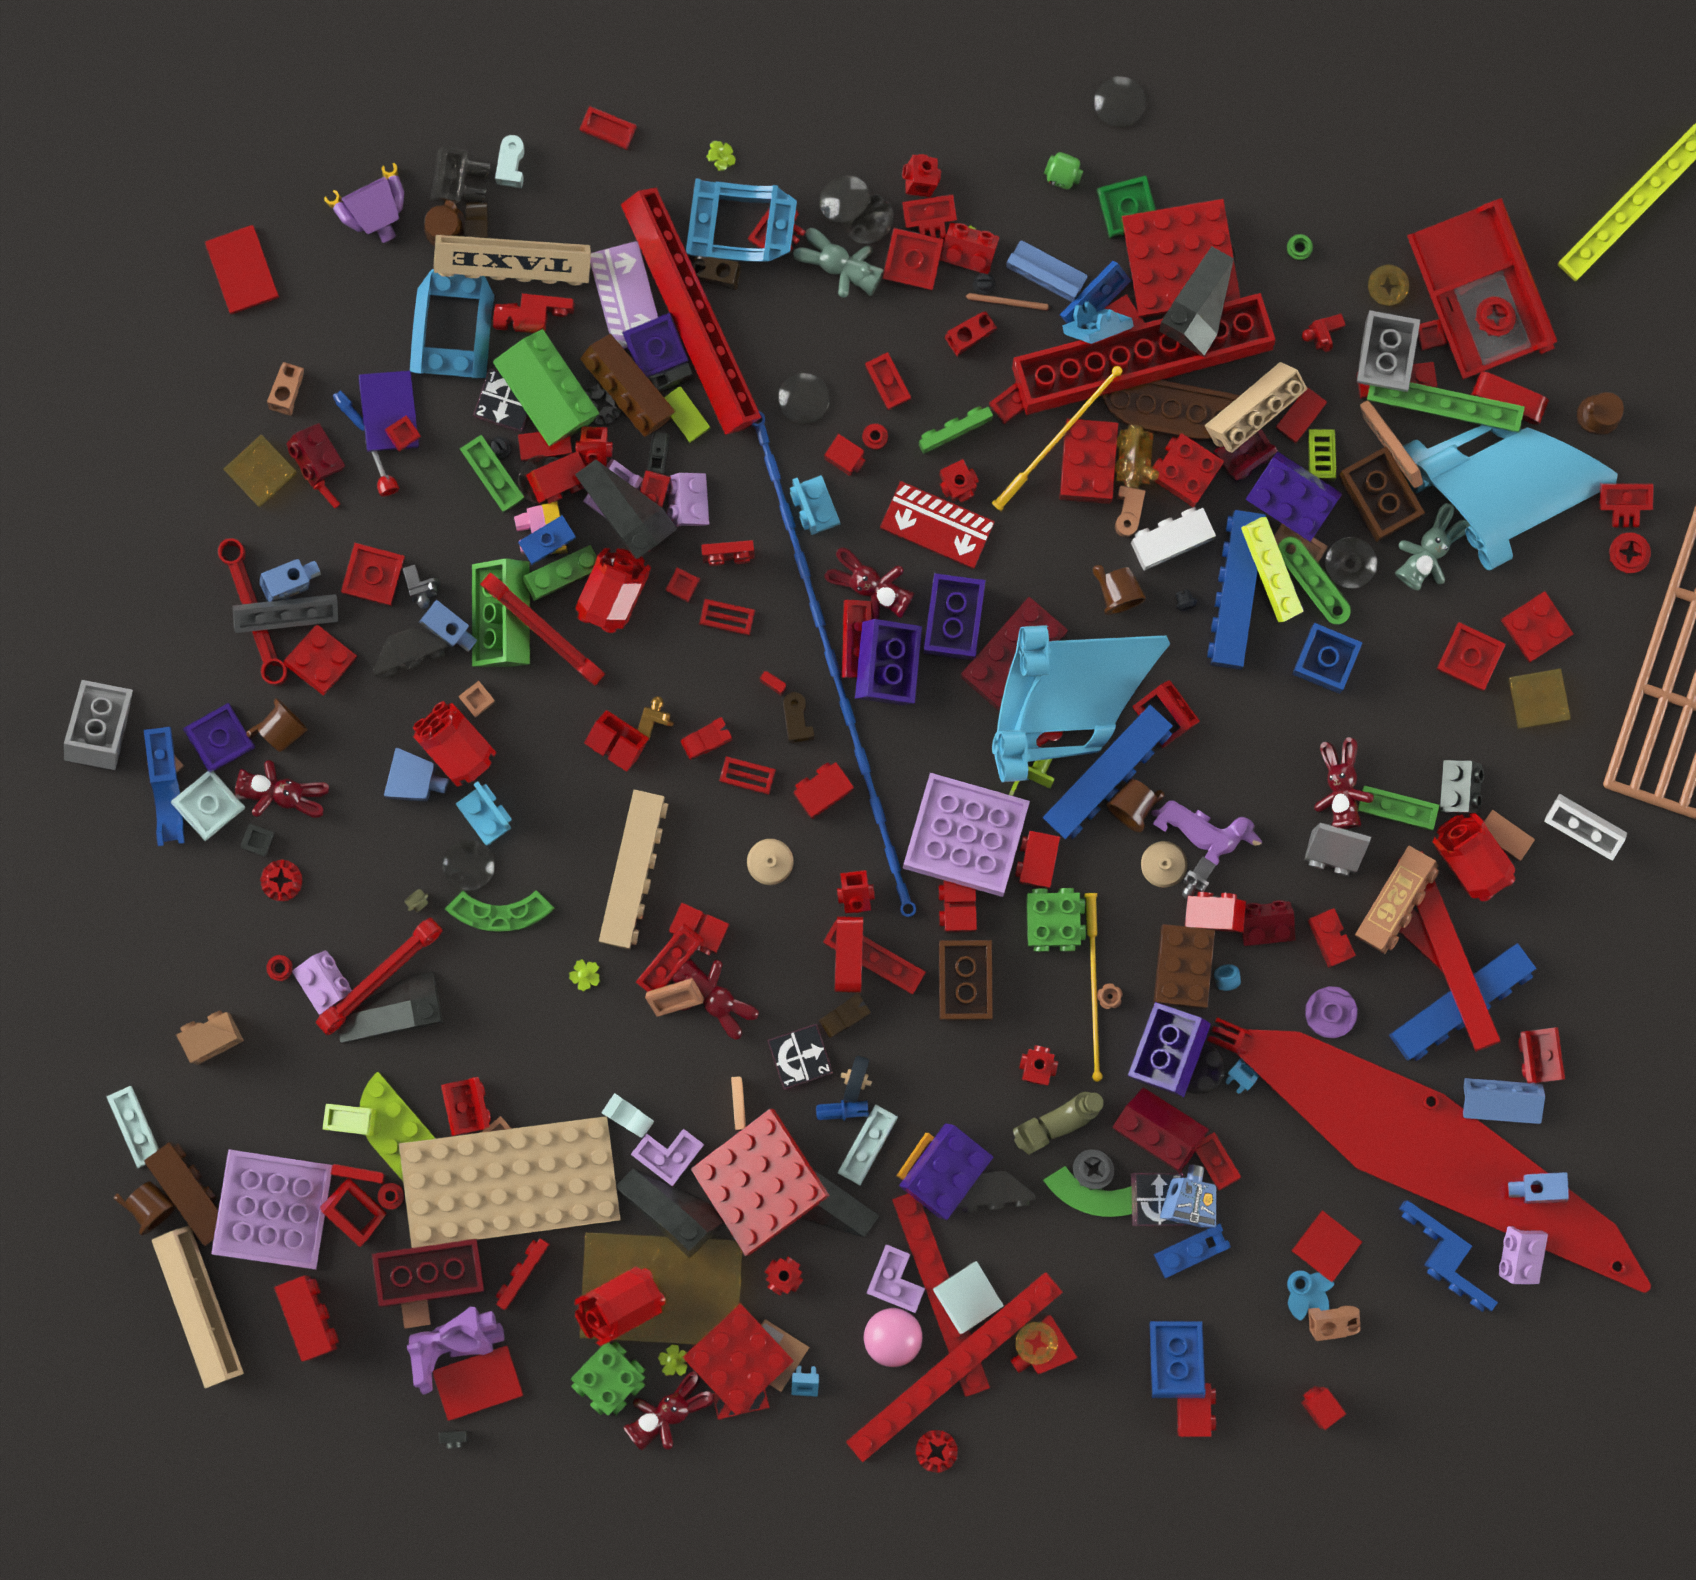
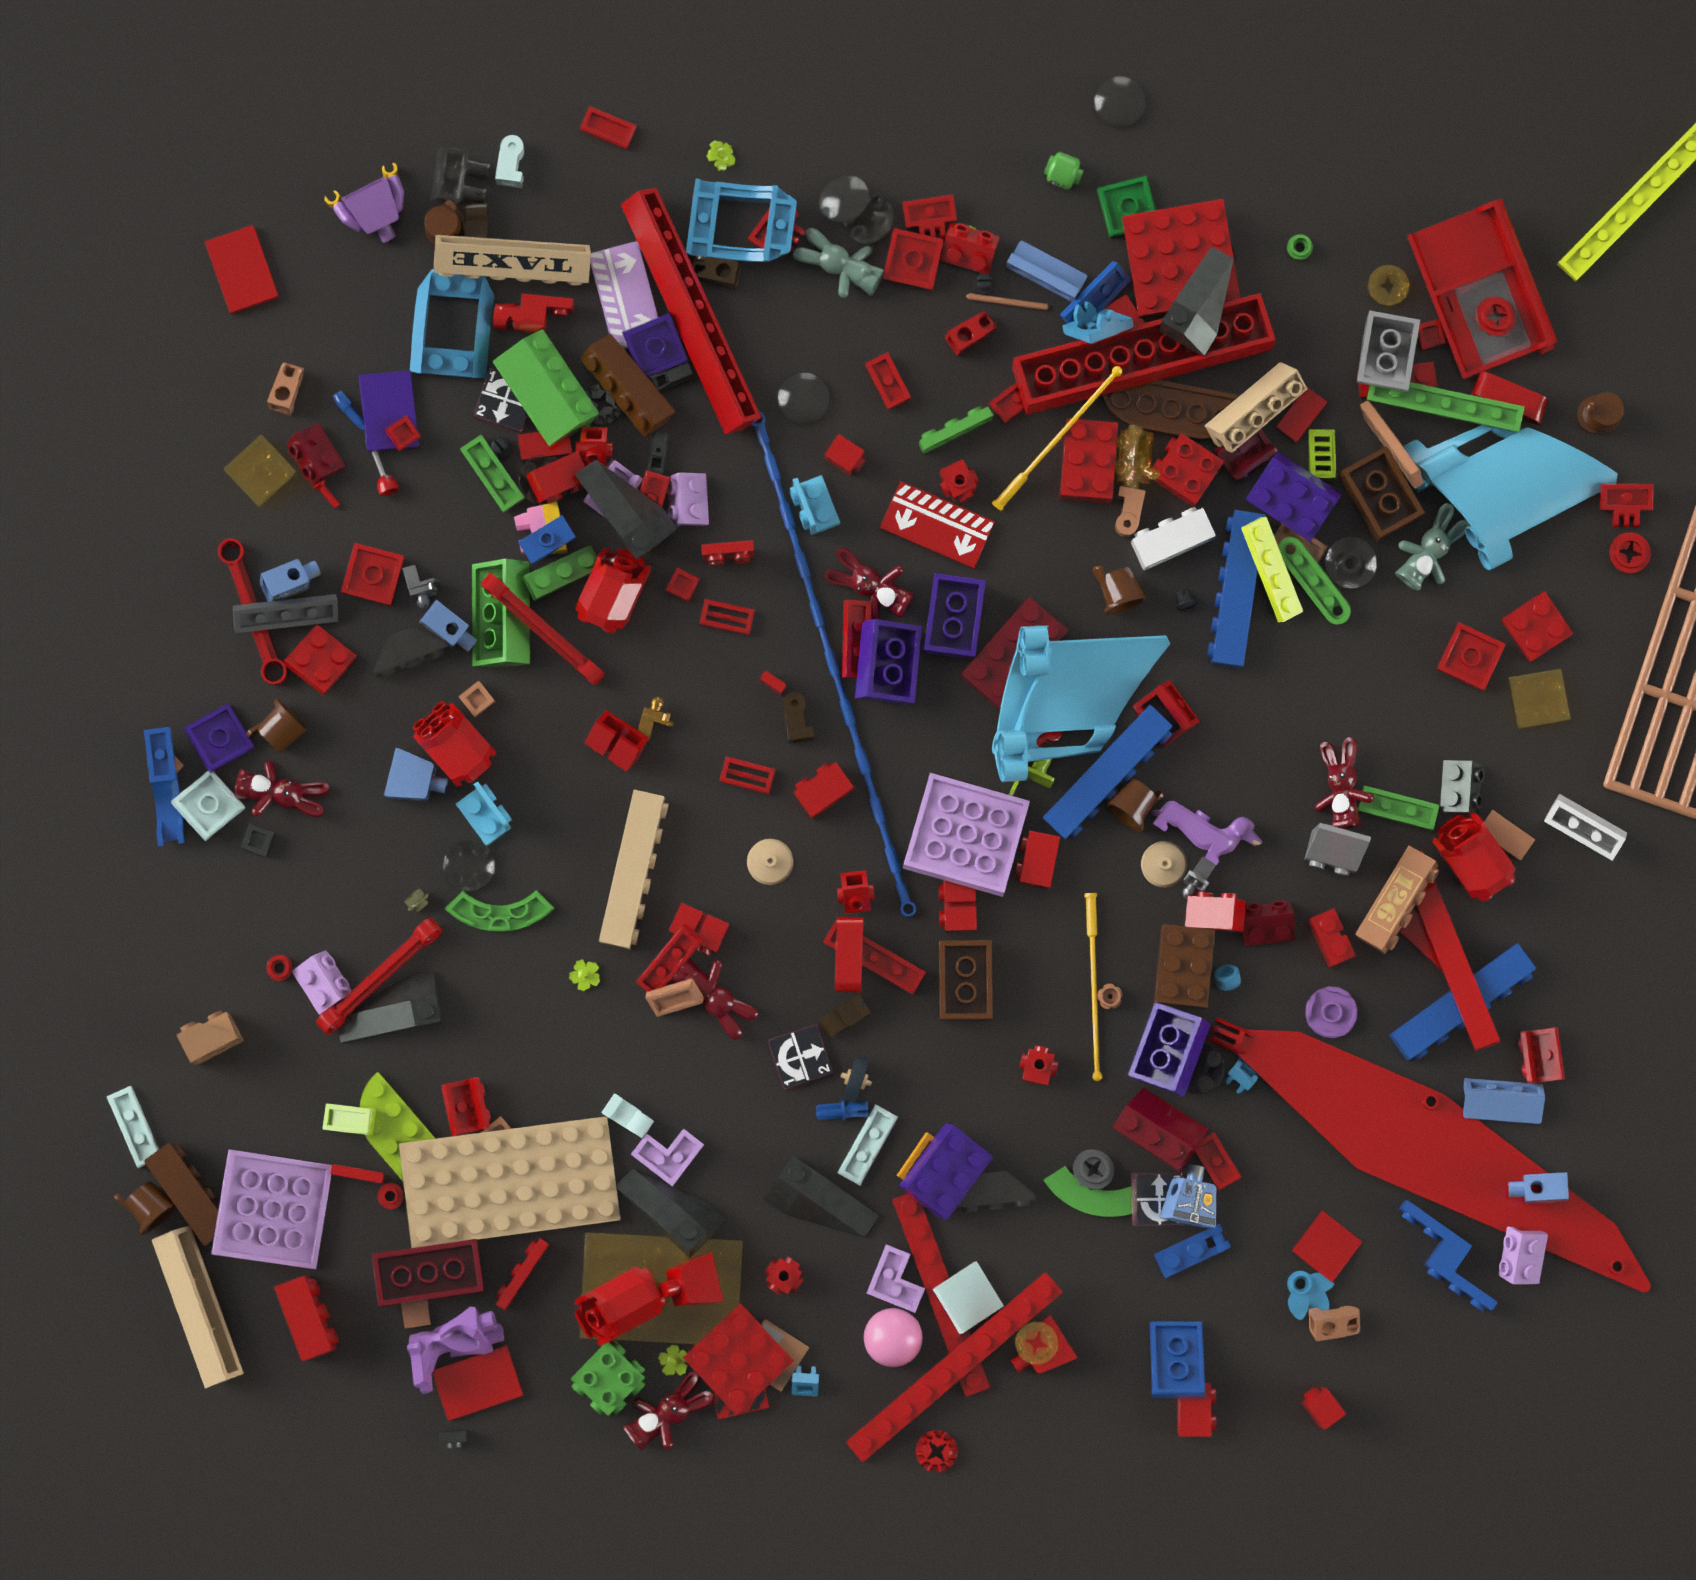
(97, 725): light grey slope -> none
(289, 889): red gear -> none
(357, 1236): red tile -> none
(686, 416): lime tile -> none
(693, 1282): none -> red torso
(706, 739): red leg -> none
(738, 1103): light nougat tile -> none
(759, 1182): plate -> none
(875, 444): red plate -> none
(921, 175): red brick -> none
(1055, 919): bright green brick -> none
(1059, 1122): olive piece -> none
(1321, 329): red piece -> none
(1327, 658): blue brick -> none

